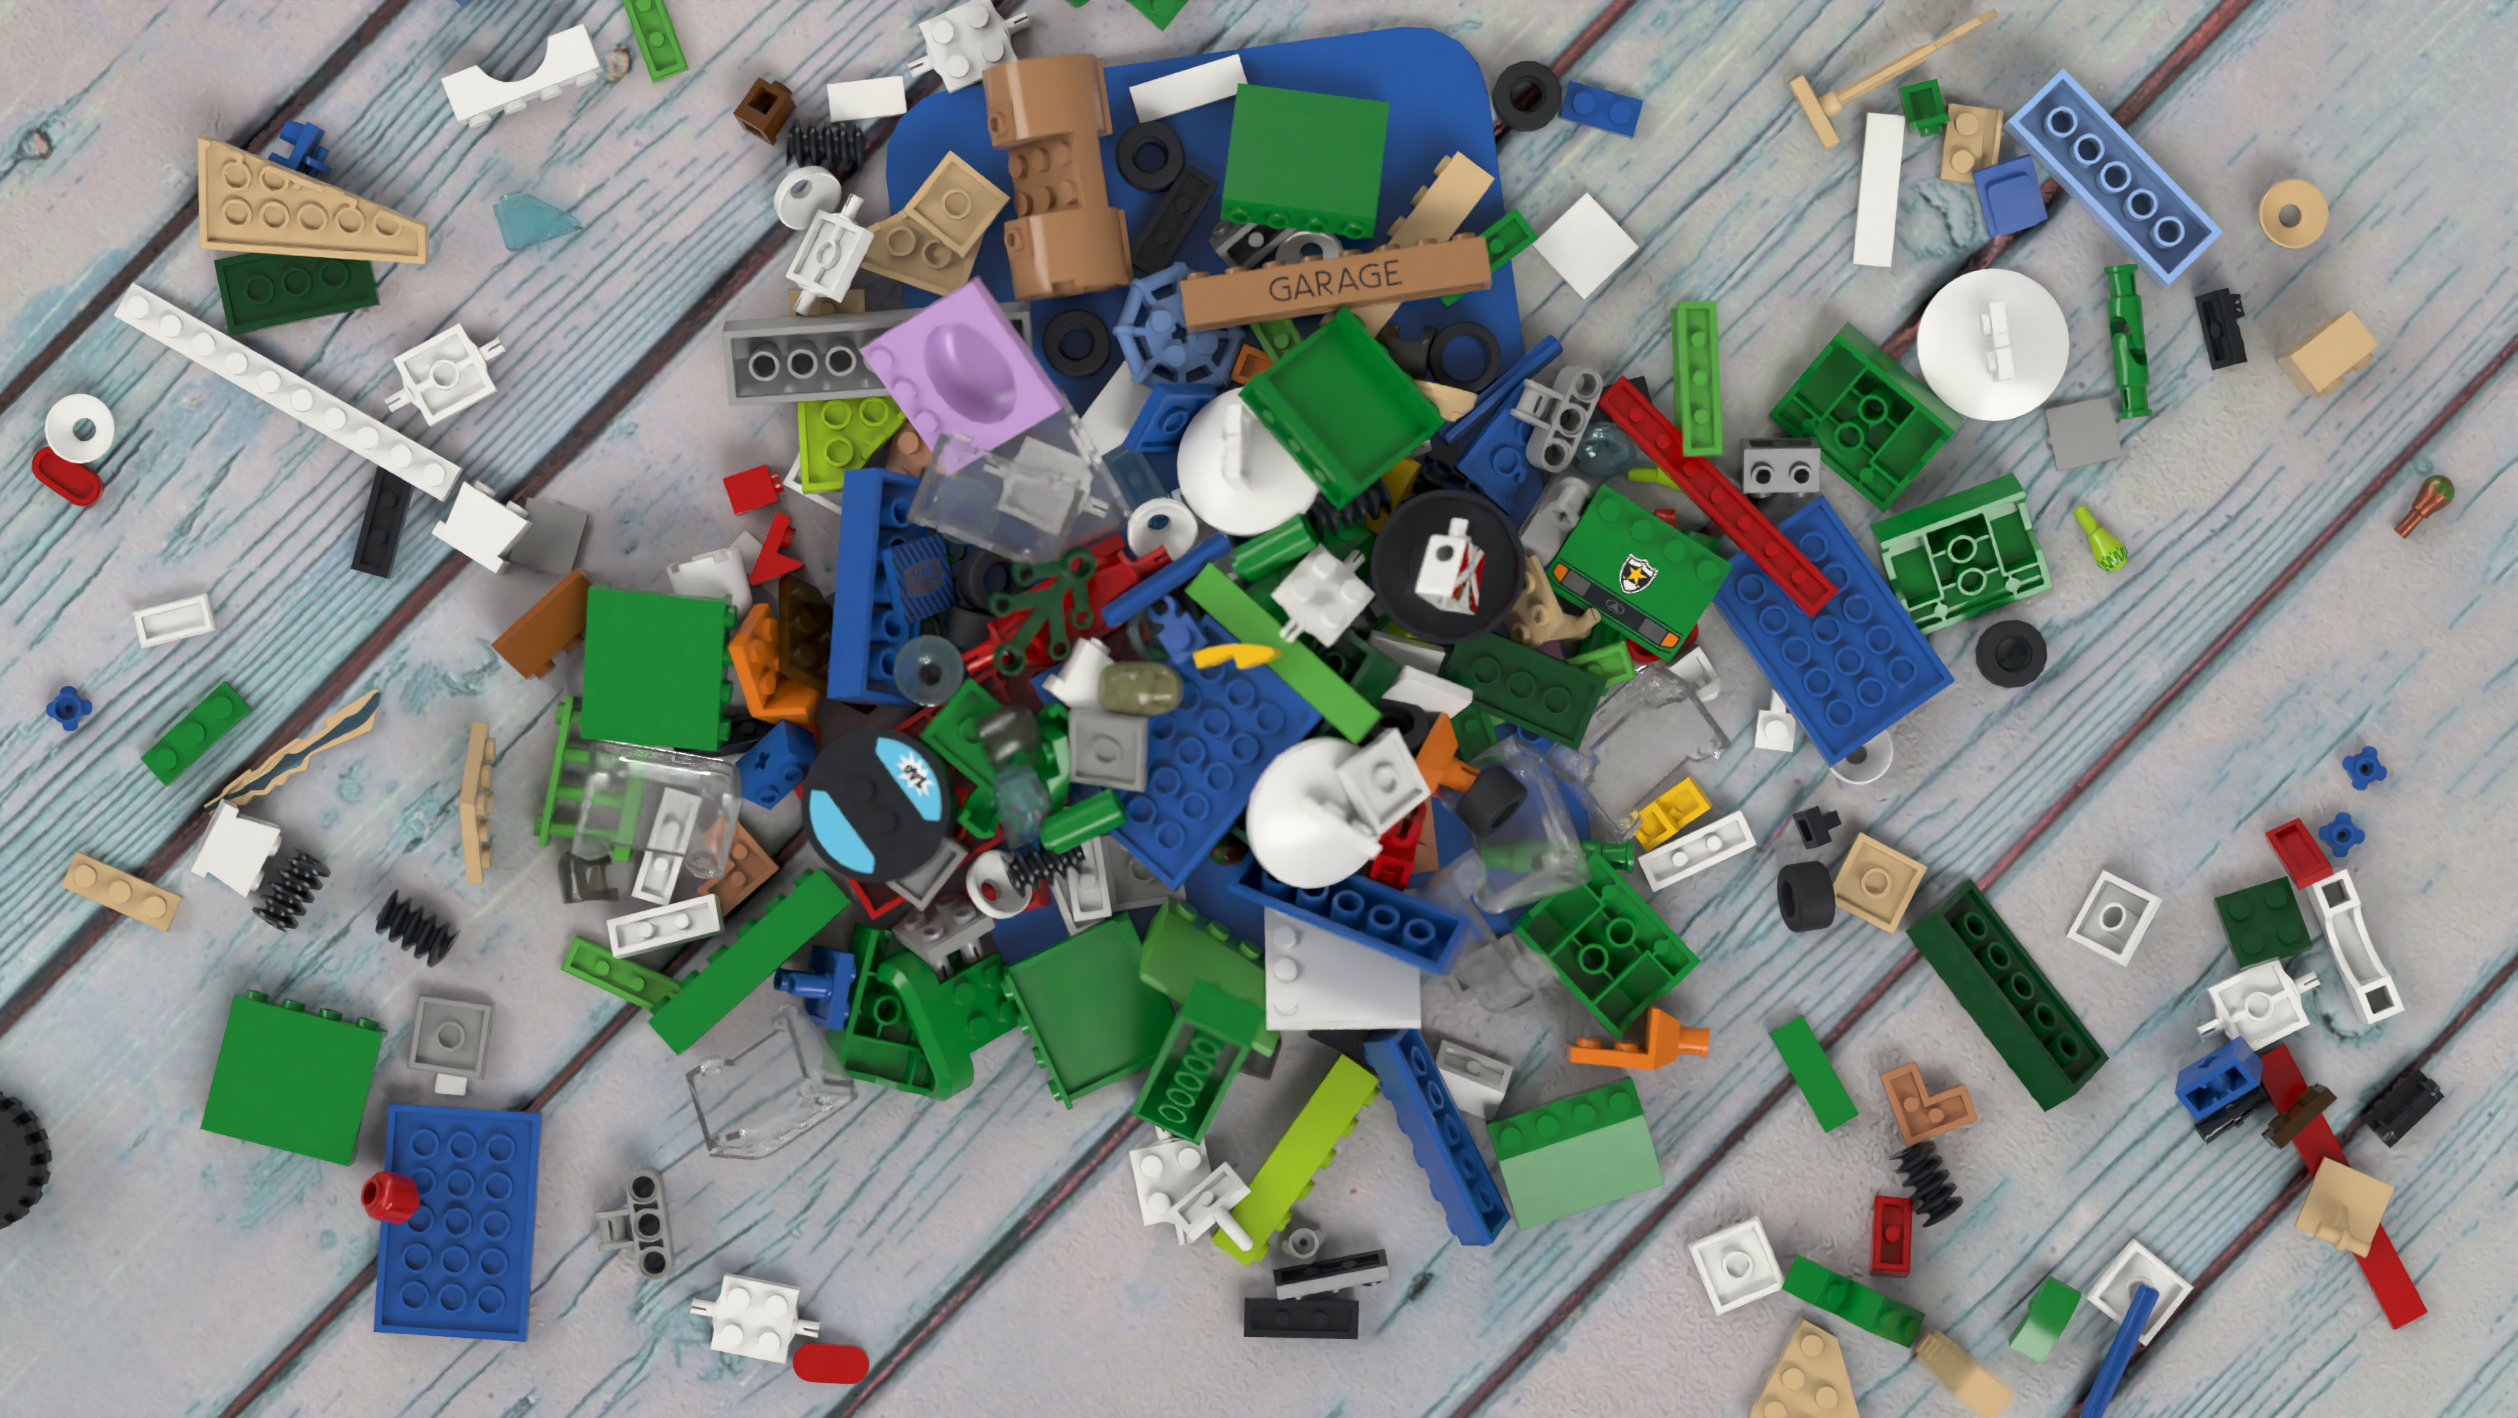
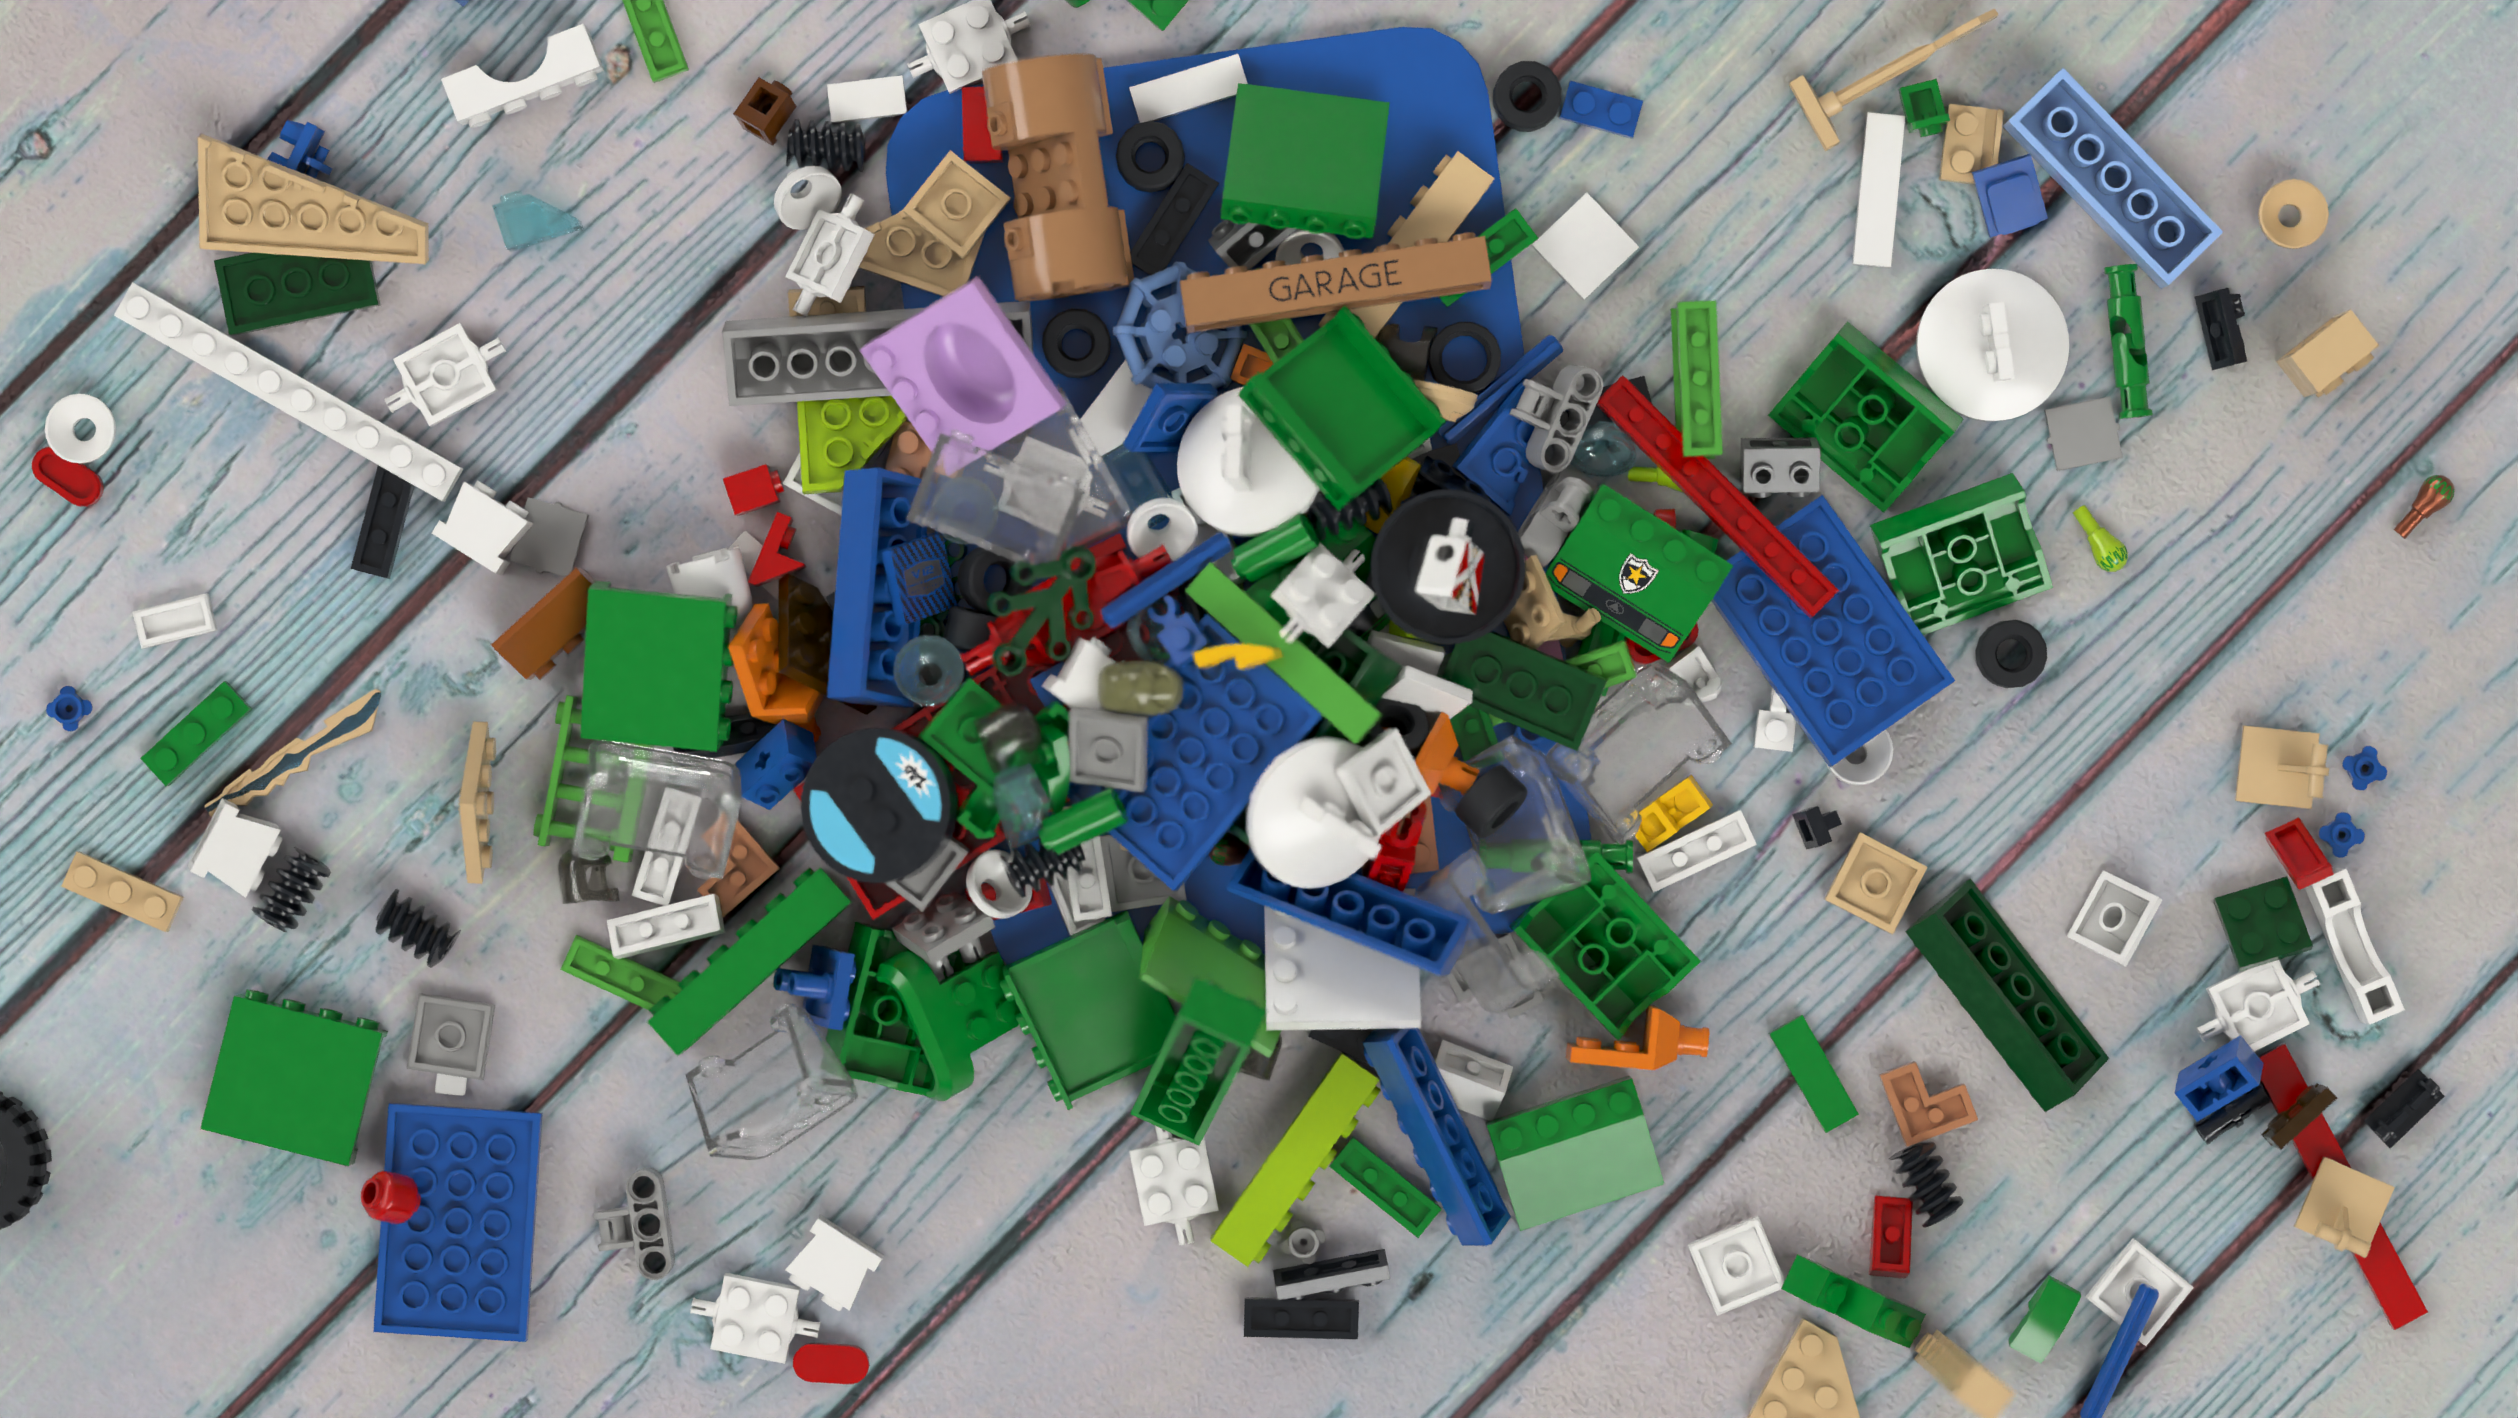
(833, 1264): none -> white hips
(976, 136): none -> red slope
(1210, 1204): white plate -> none
(1385, 1187): none -> green plate
(1806, 896): black tyre -> none
(2280, 767): none -> tan plate

